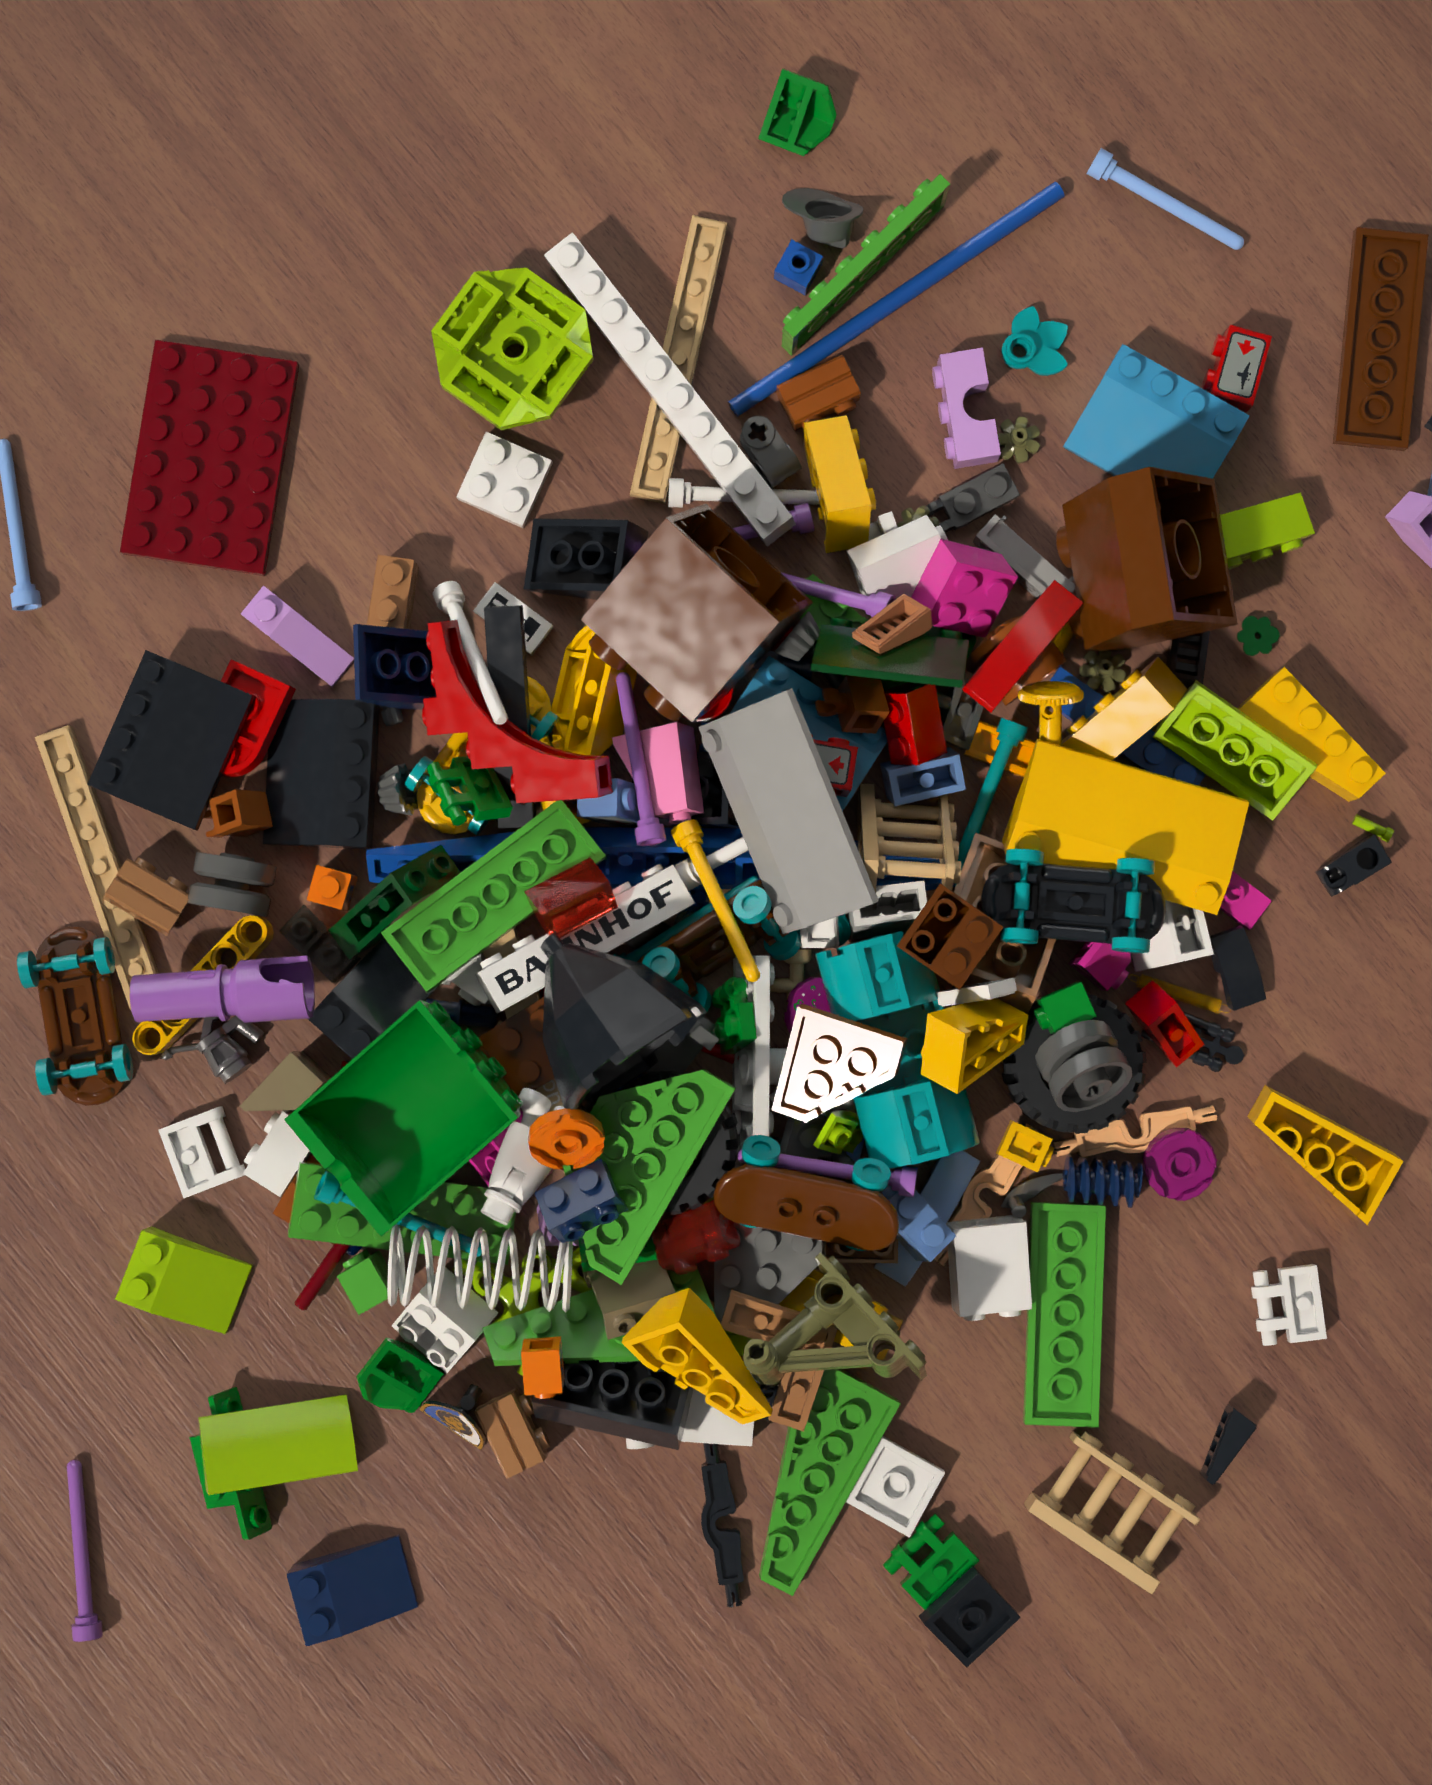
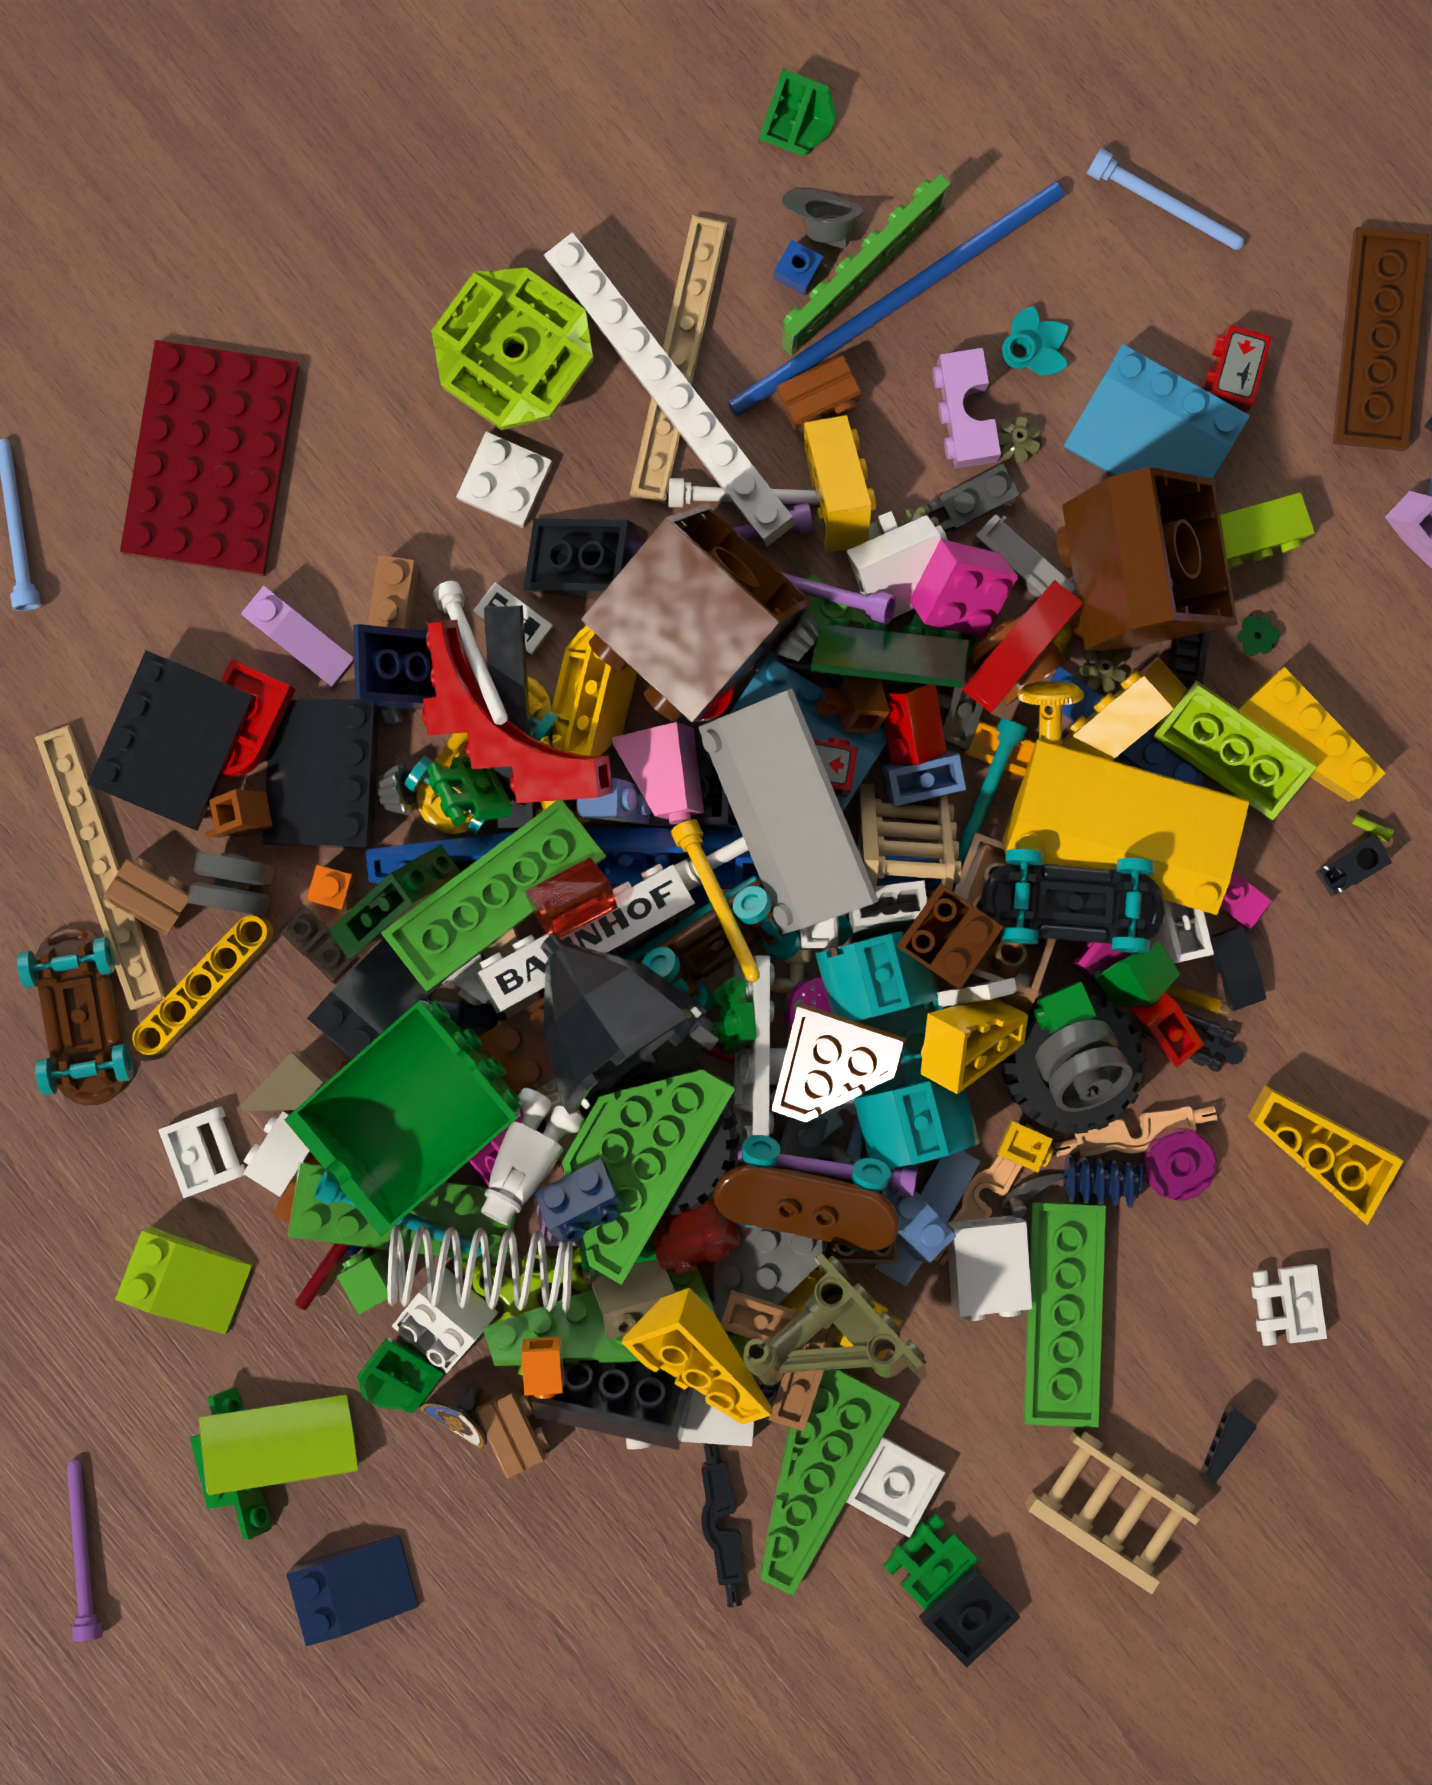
(222, 1052): flat silver piece -> none
(251, 990): medium lavender piece -> none
(566, 1138): orange tile -> none
(649, 828): medium lavender piece -> none
(772, 456): dark grey piece -> none
(840, 1133): lime slope -> none
(905, 613): nougat slope -> none
(1139, 978): none -> green slope

